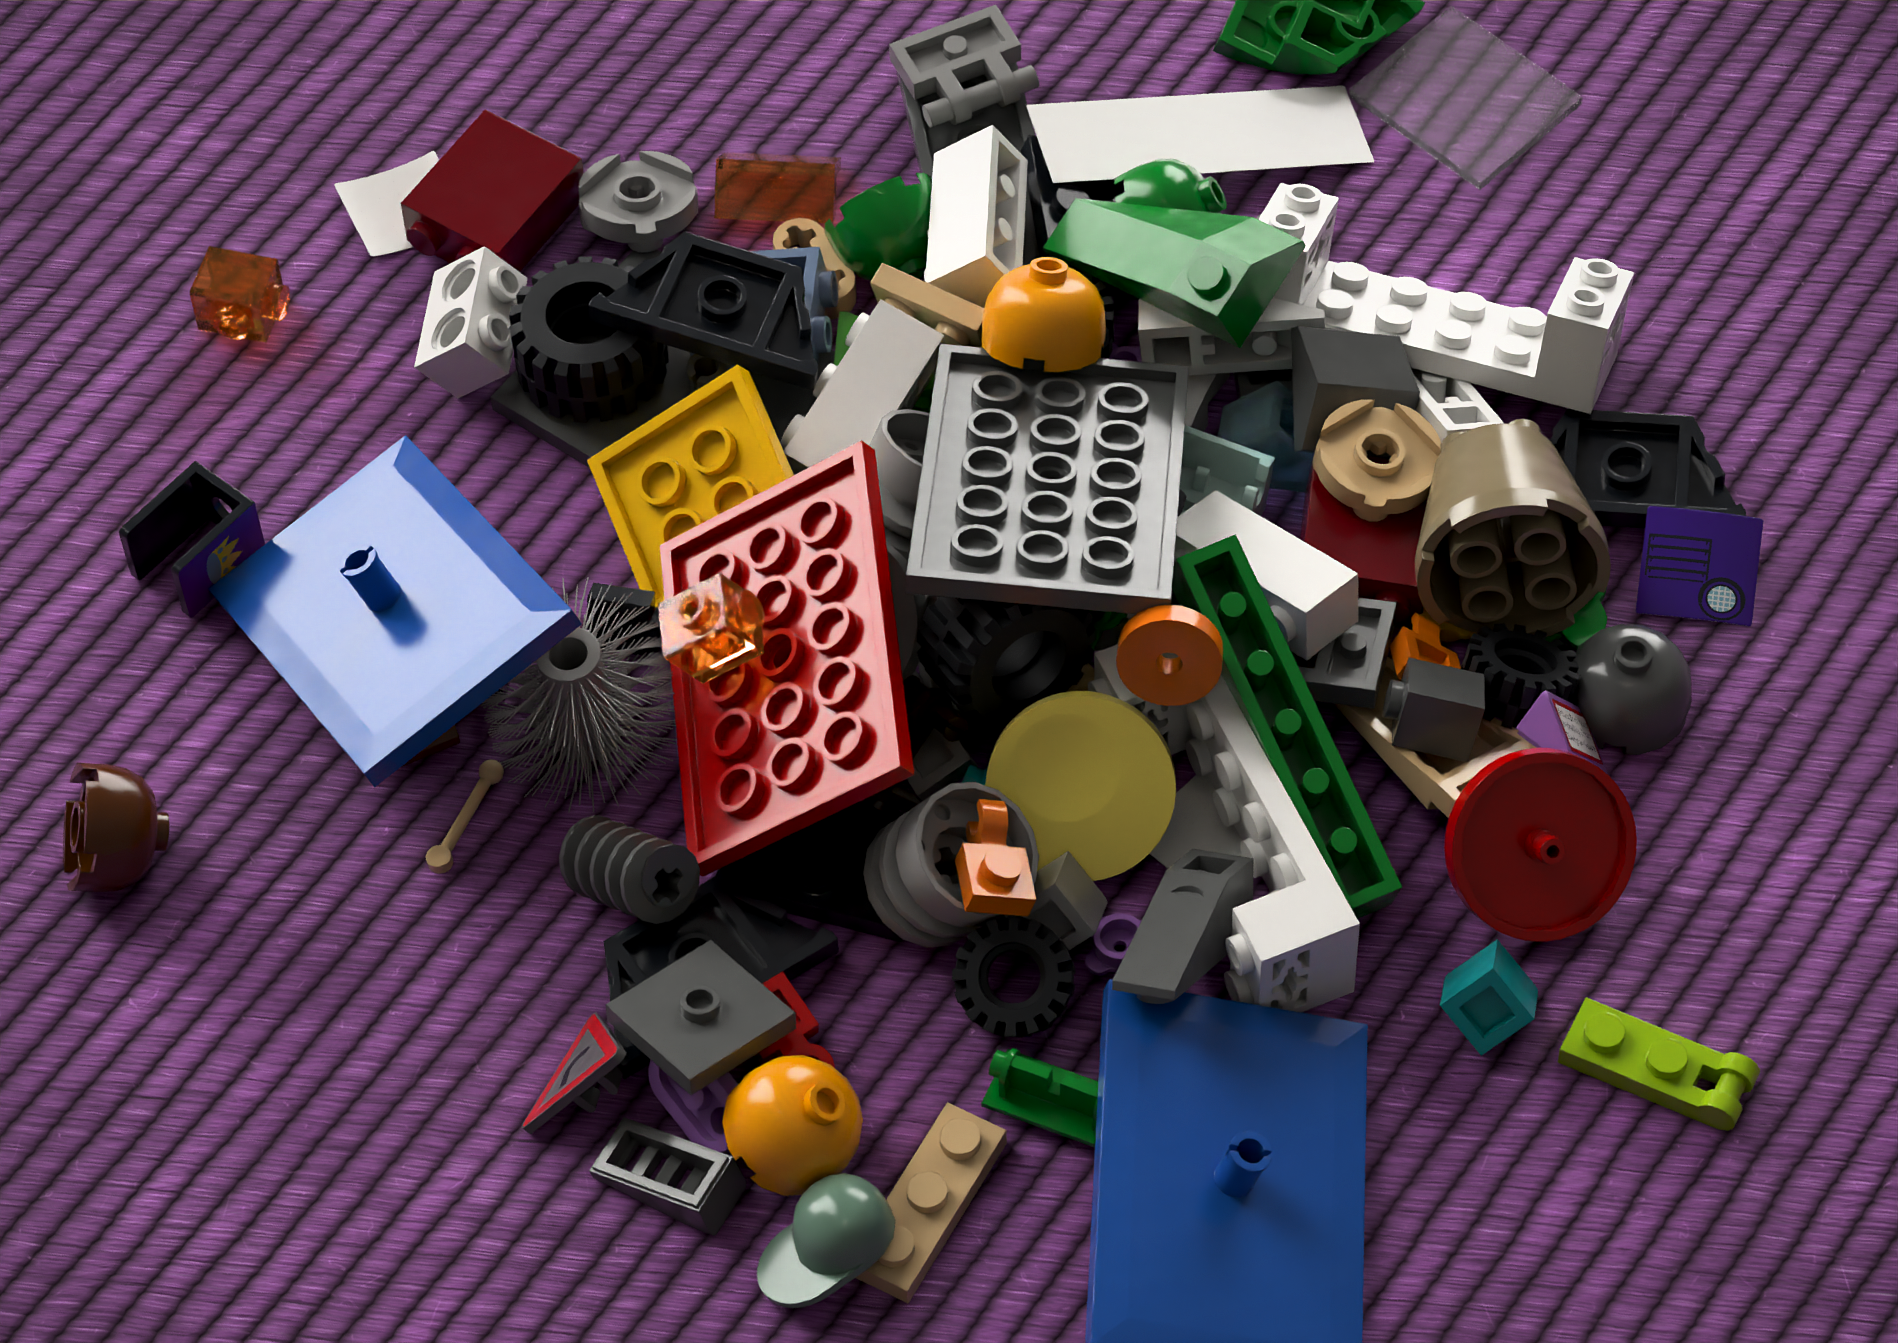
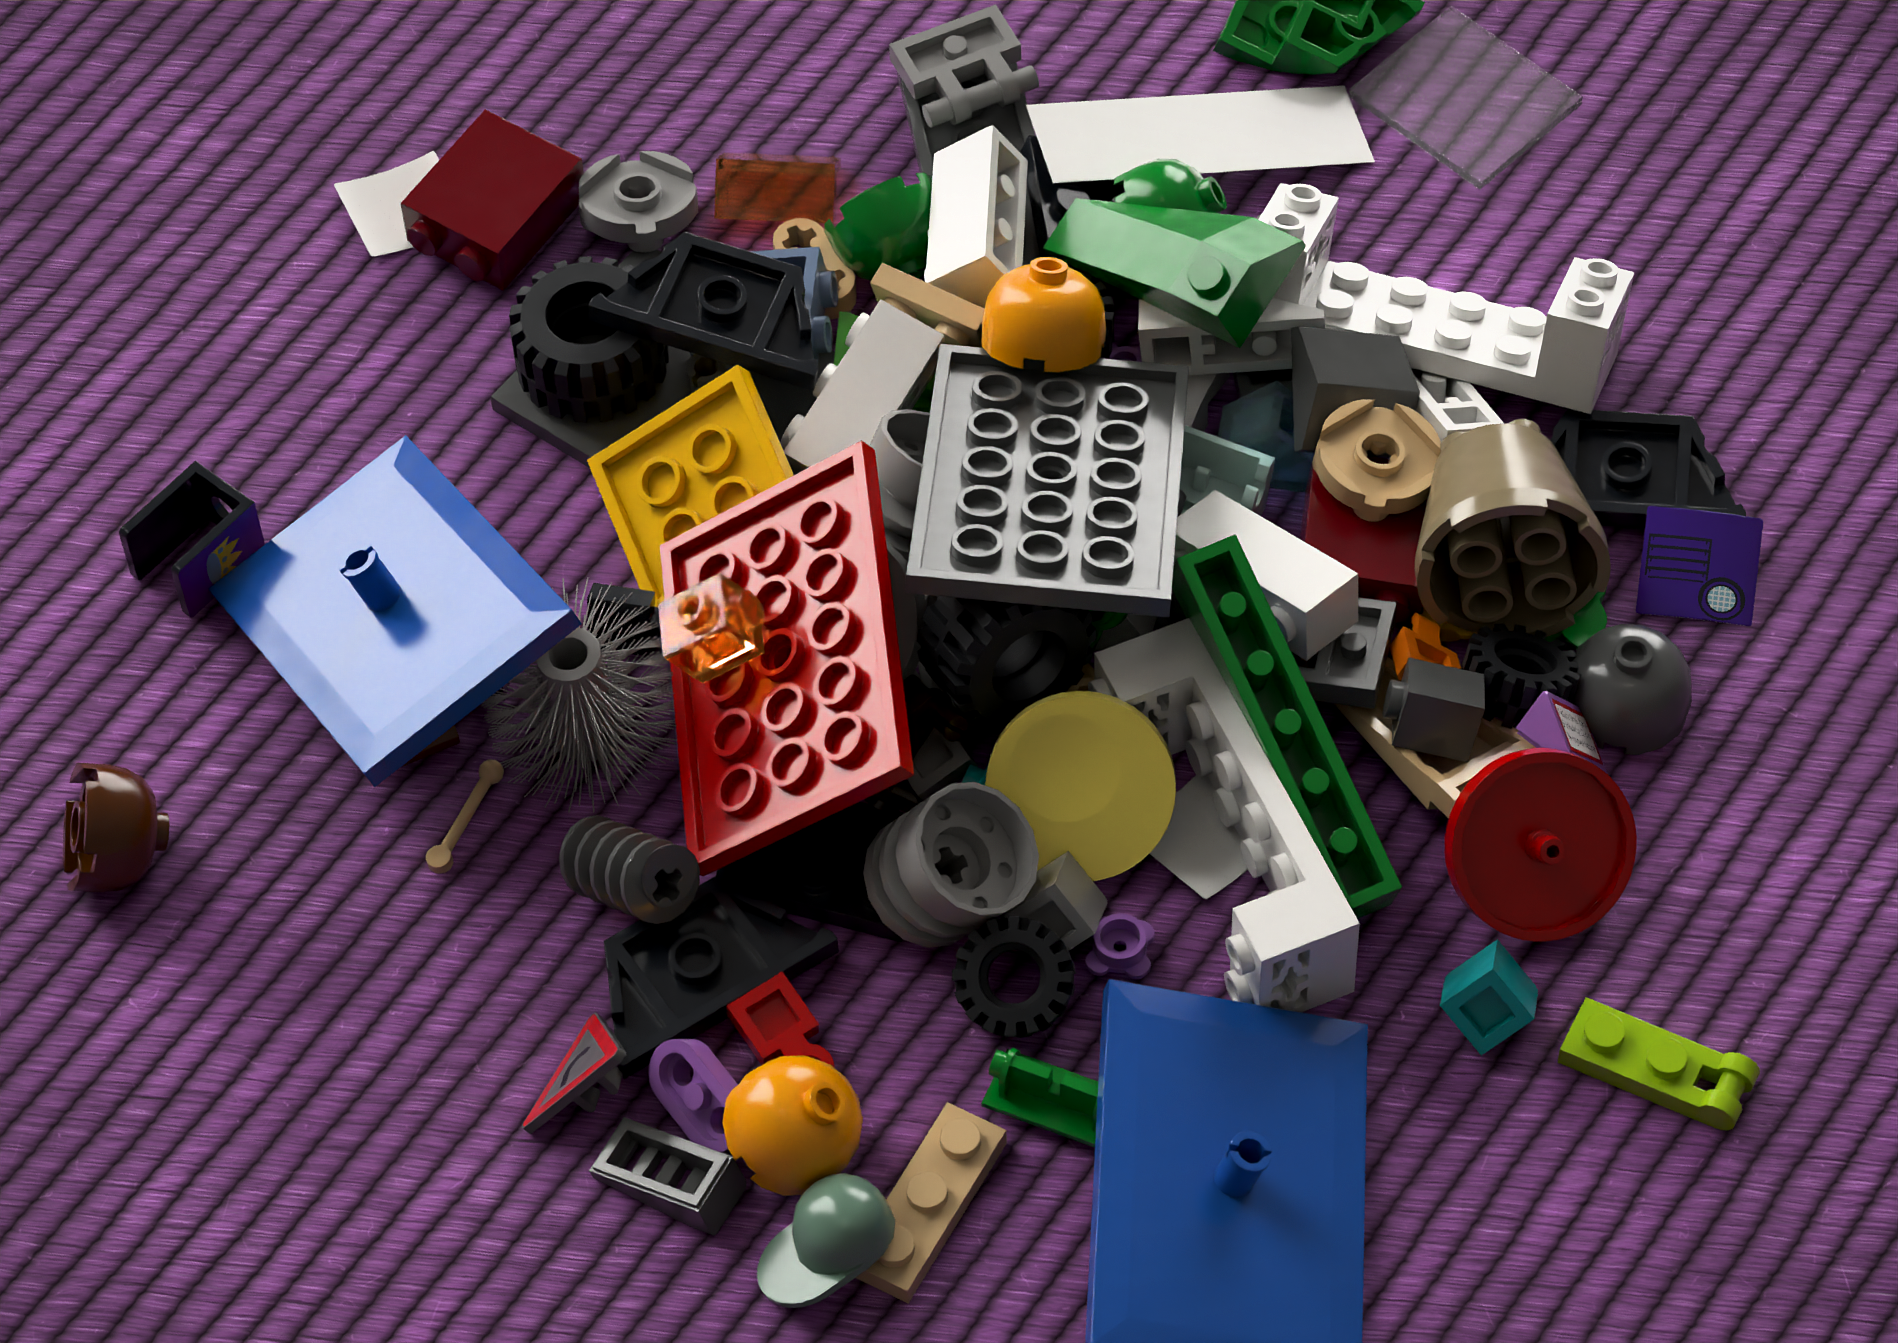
(238, 294): clear orange brick -> none
(468, 323): white brick -> none
(701, 1017): dark grey plate -> none
(989, 872): orange plate -> none
(1174, 631): orange piece -> none
(1185, 925): dark grey slope -> none

